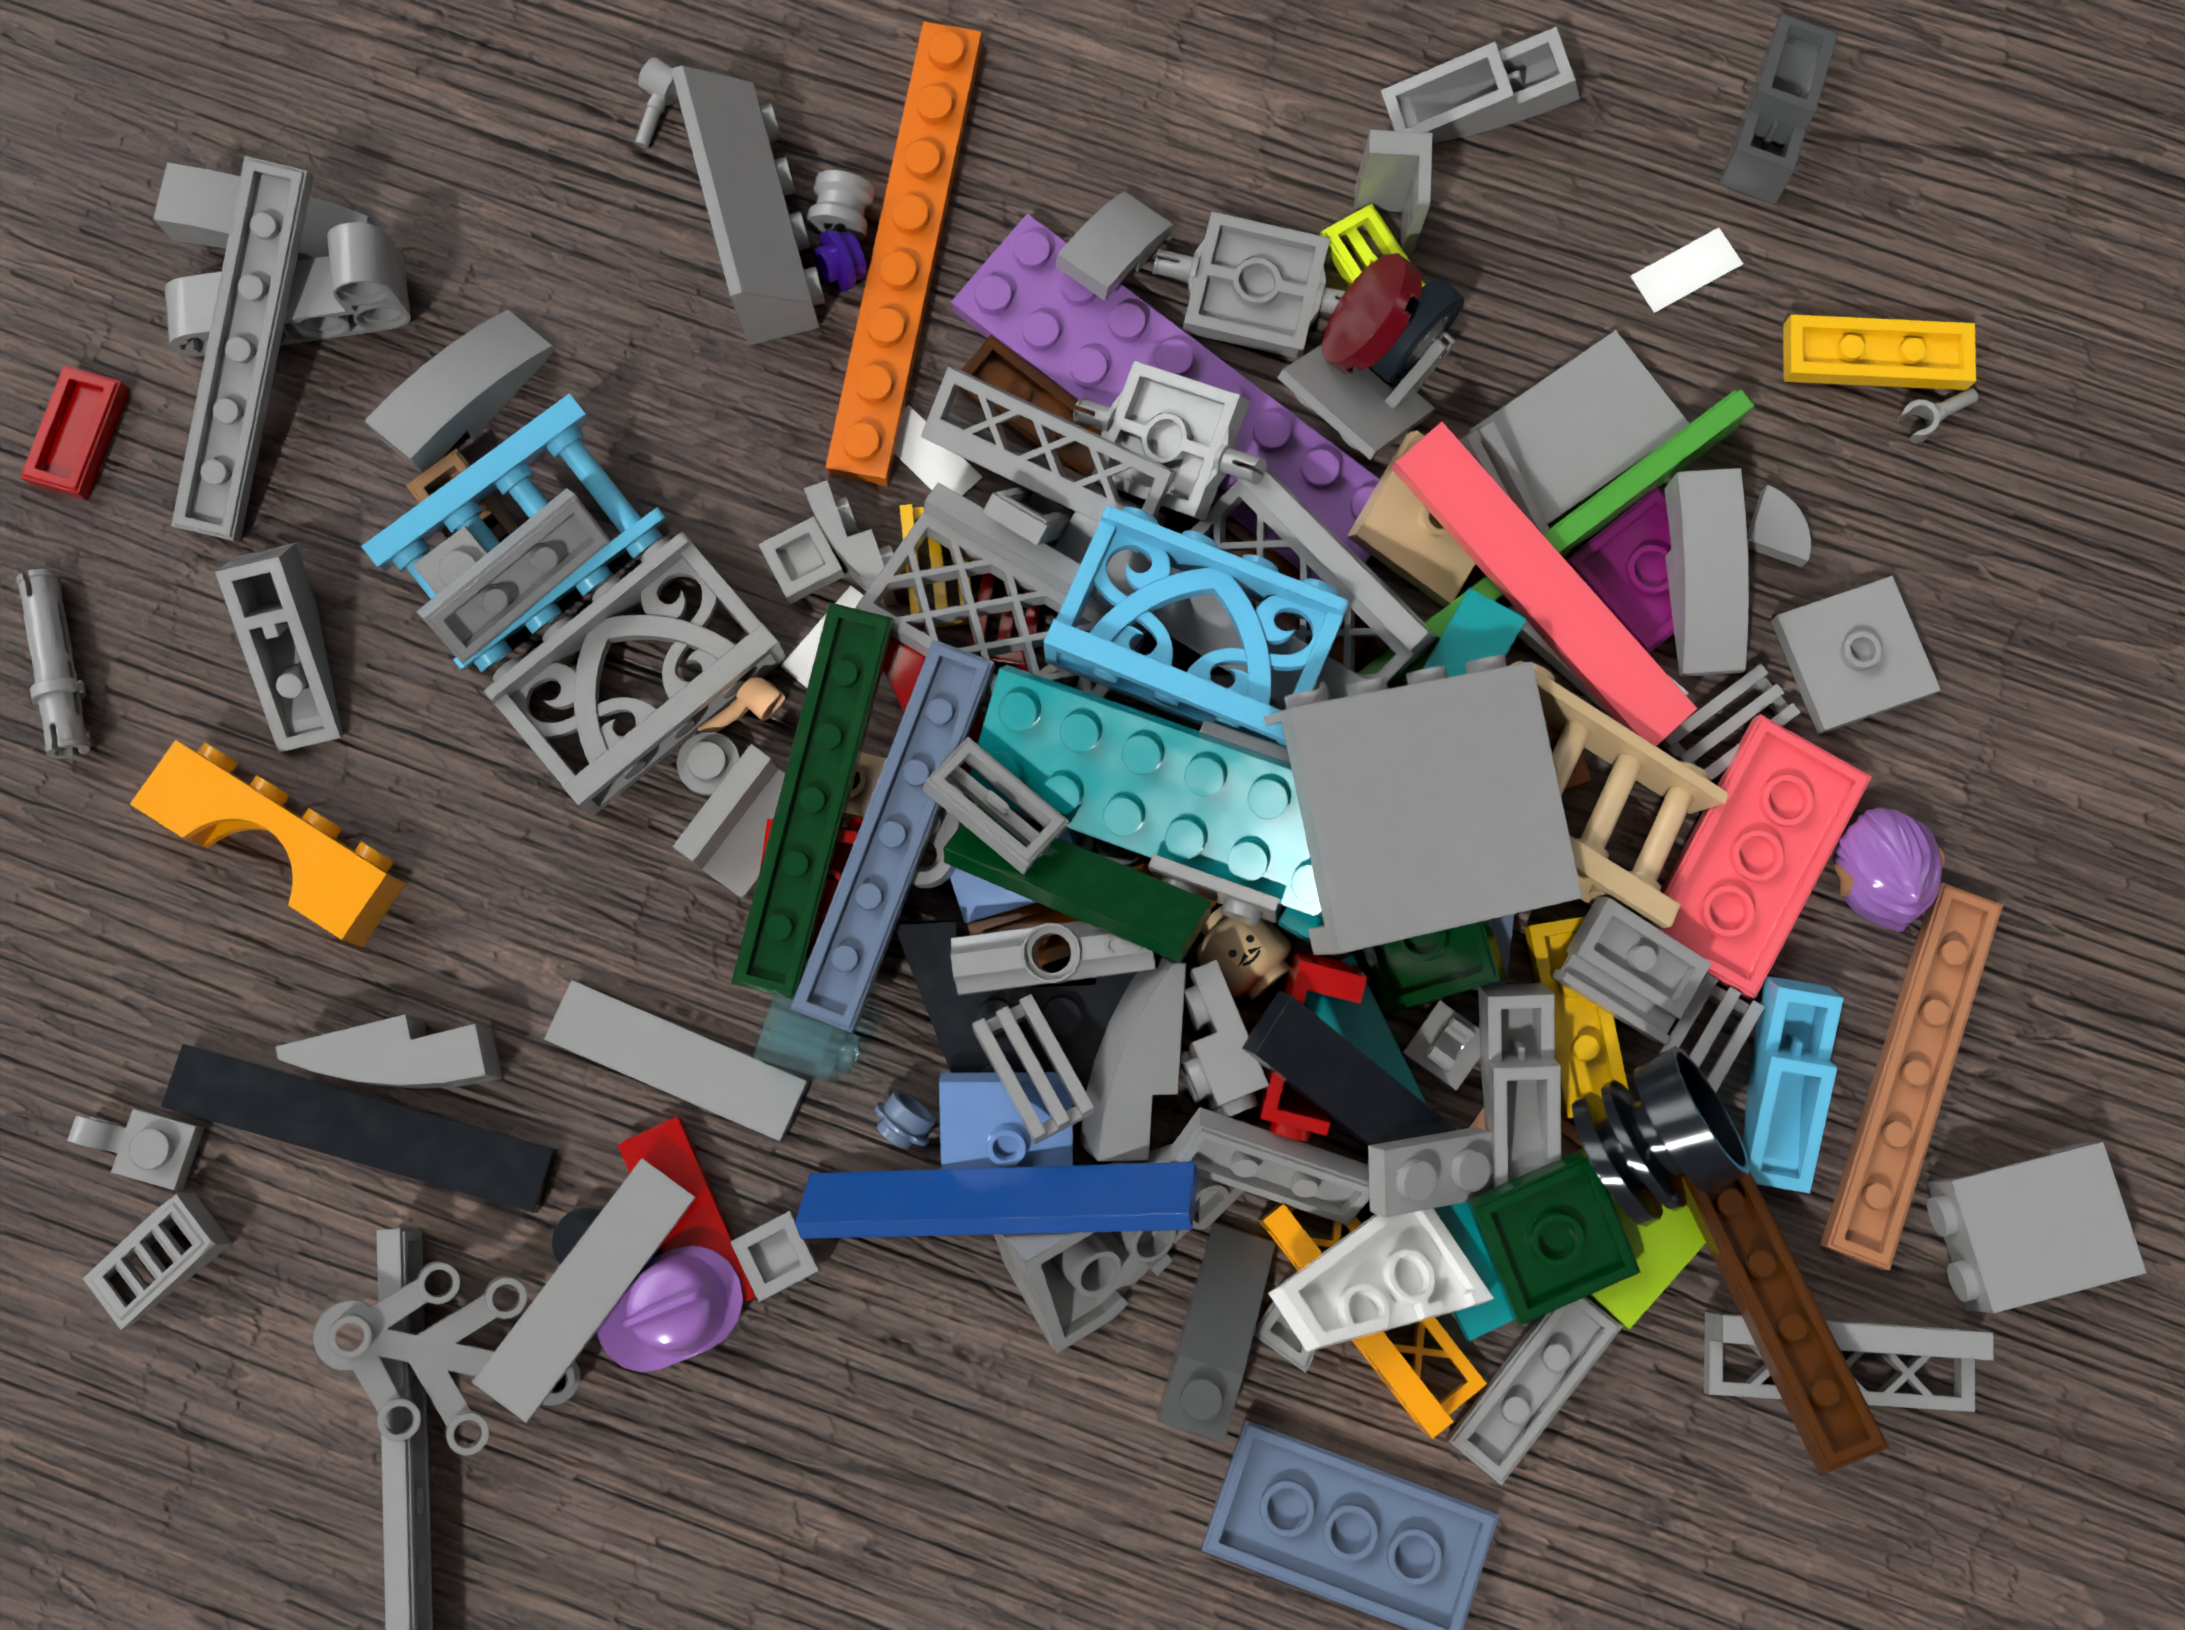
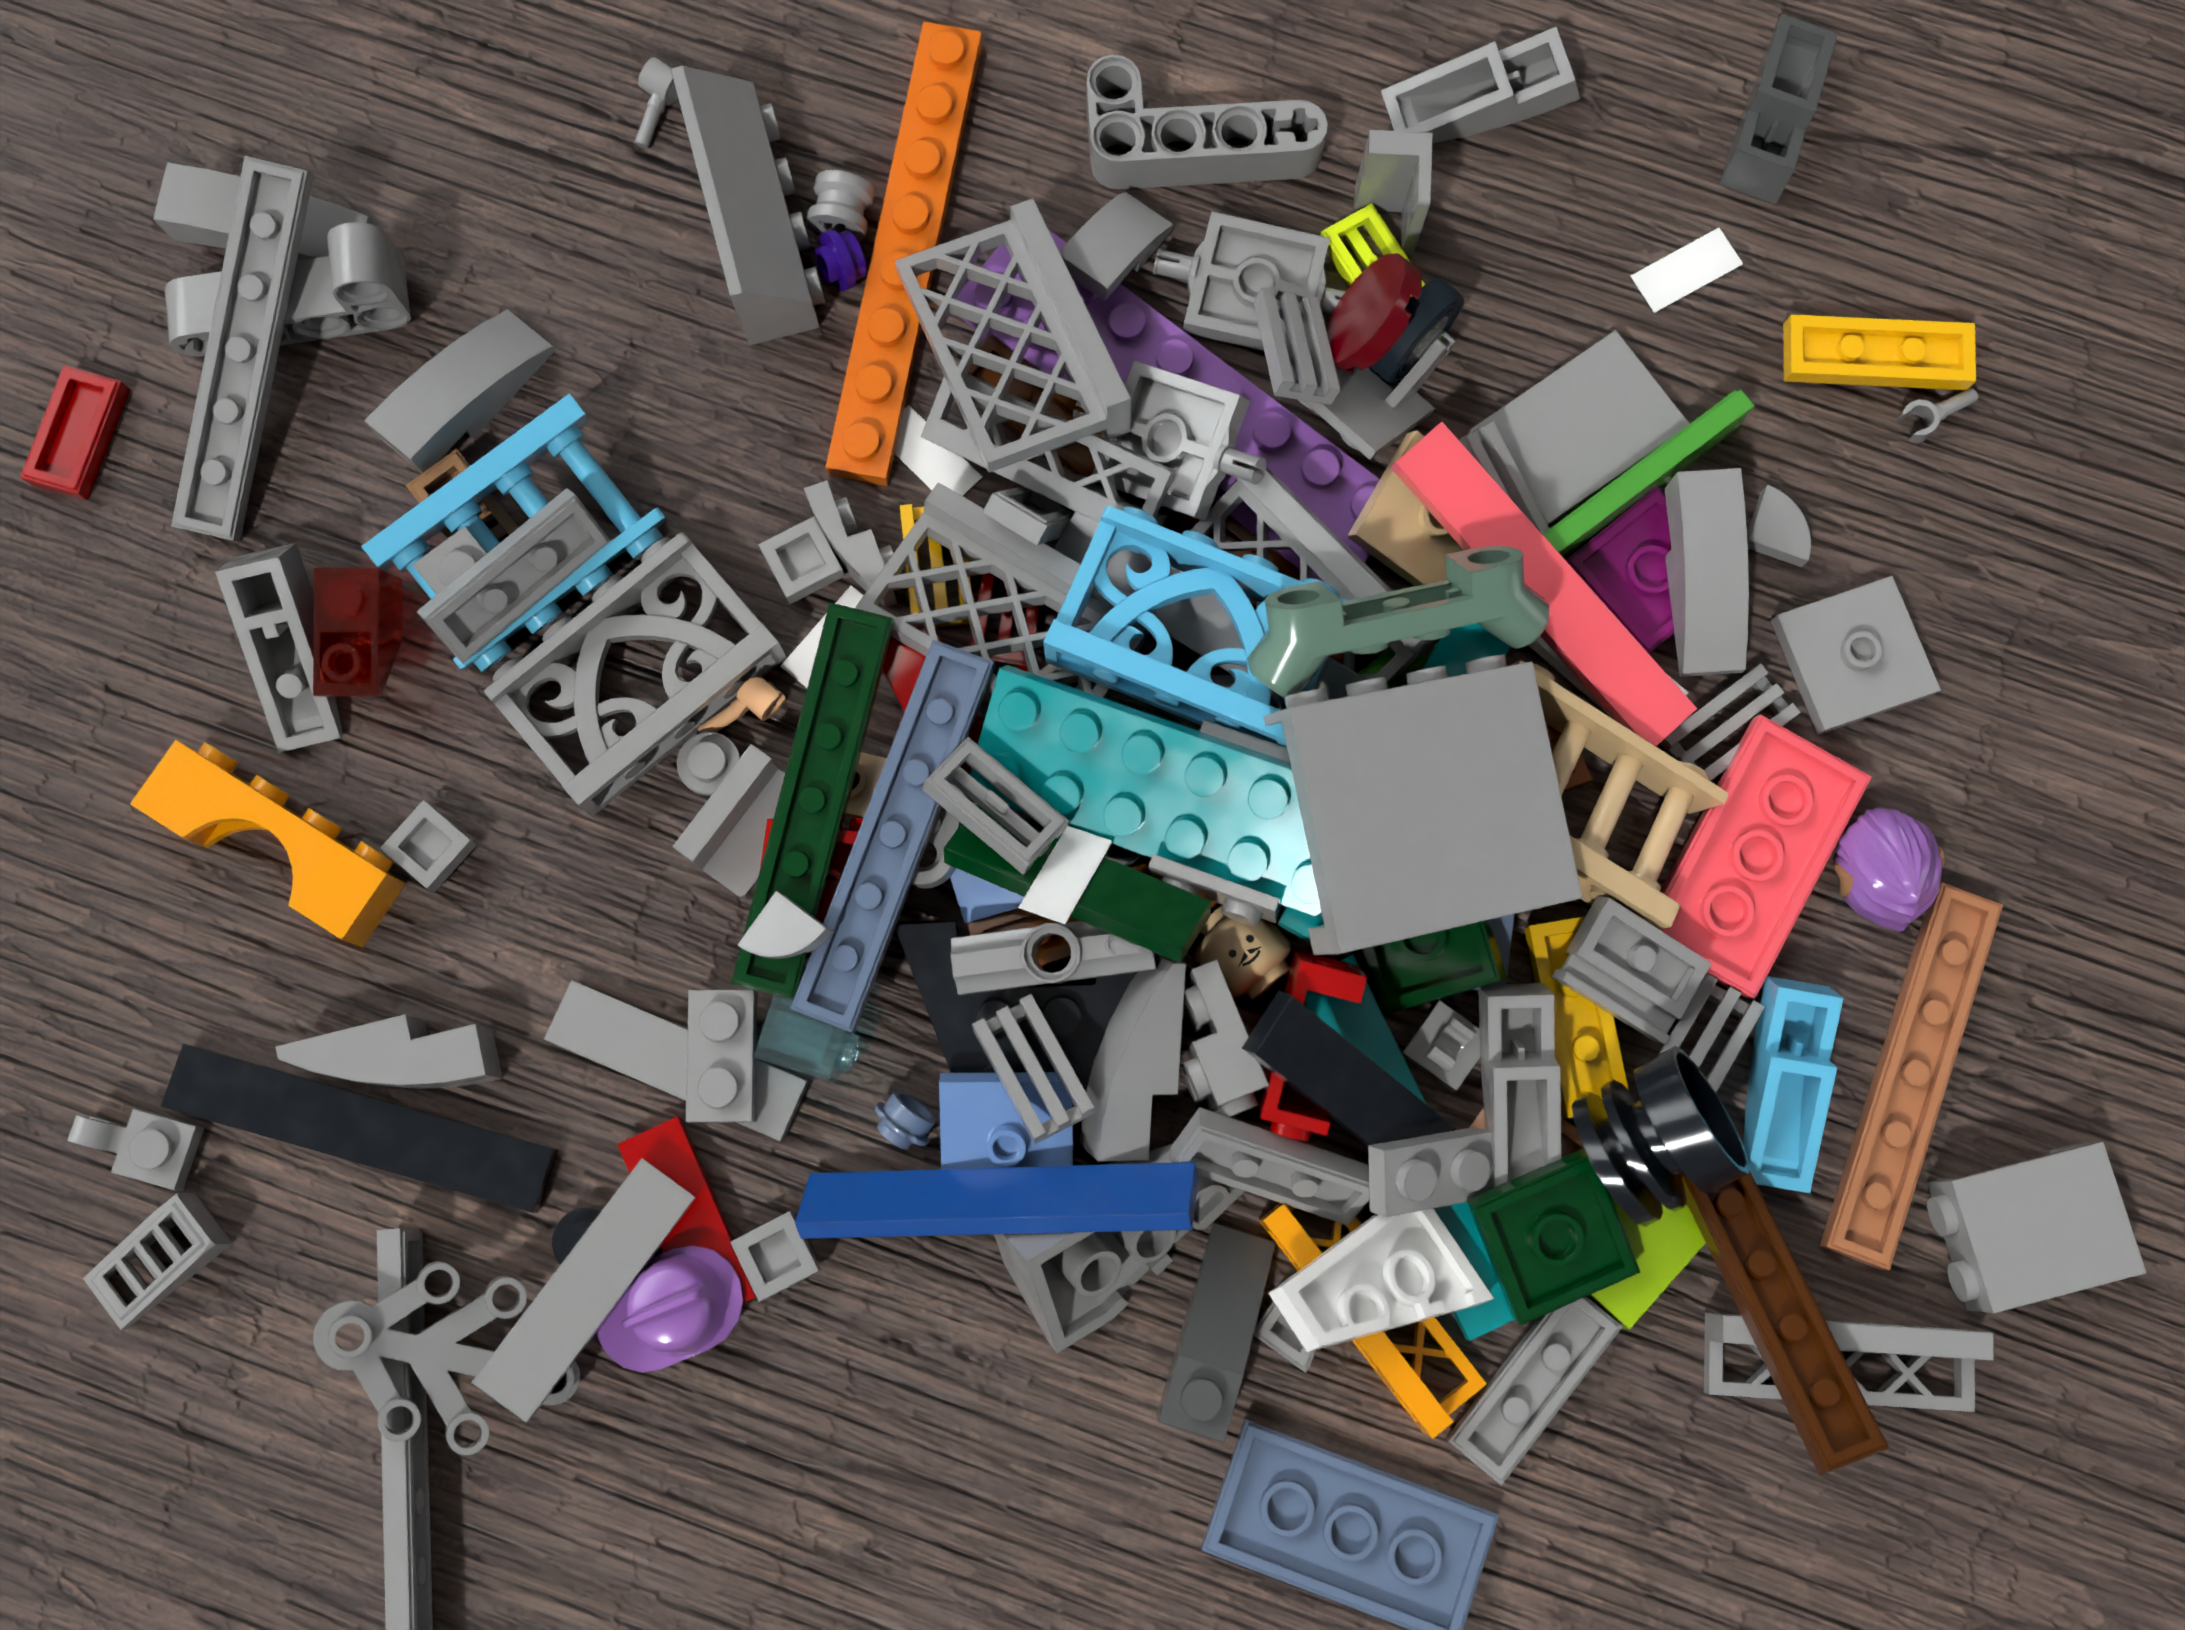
(53, 666): light grey pin -> none
(355, 630): none -> clear red slope
(428, 846): none -> light grey plate
(721, 1056): none -> light grey plate
(784, 930): none -> tile
(1065, 874): none -> white sticker
(1067, 327): none -> light grey fence
(1202, 129): none -> light grey beam
(1306, 349): none -> light grey tile
(1313, 622): none -> sand green plate

